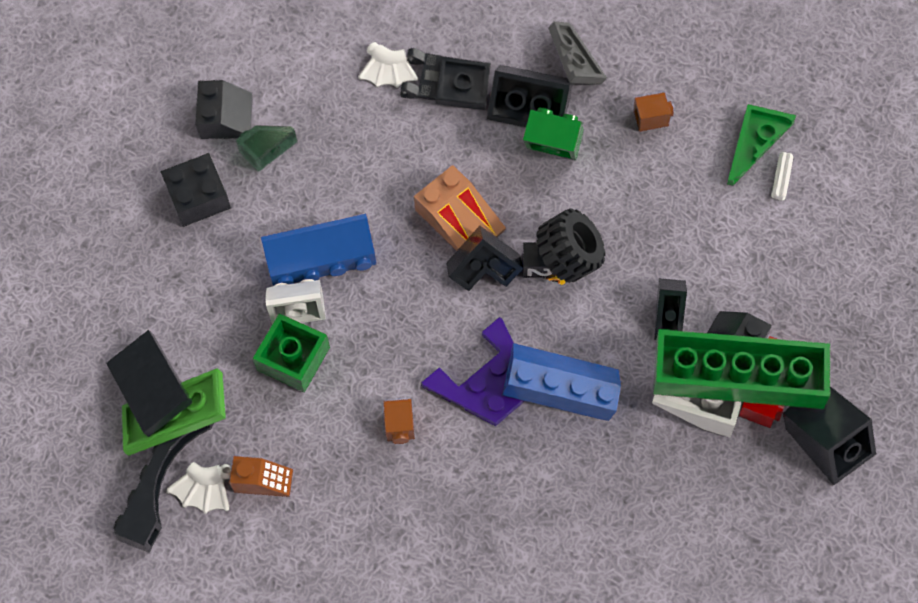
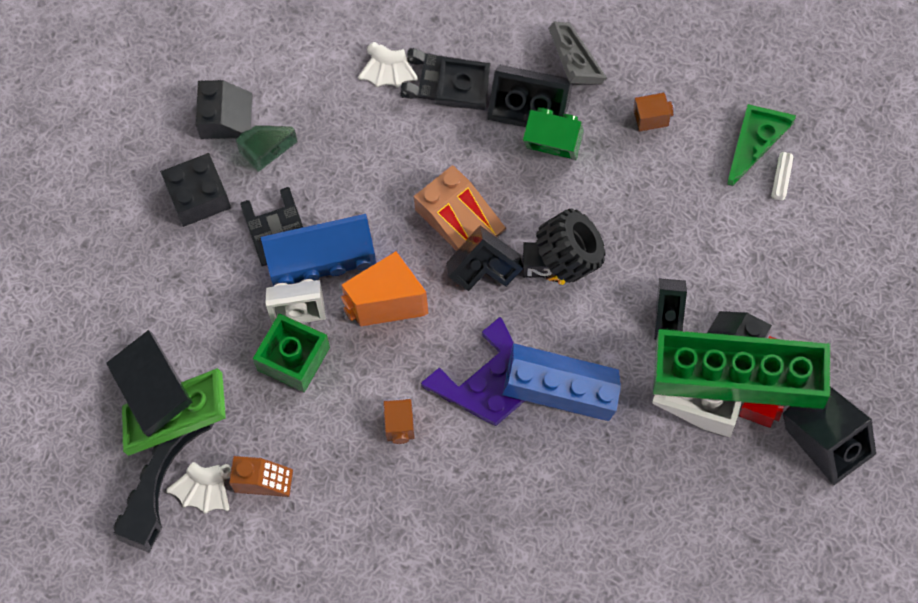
(271, 222): none -> black flag
(384, 293): none -> orange slope

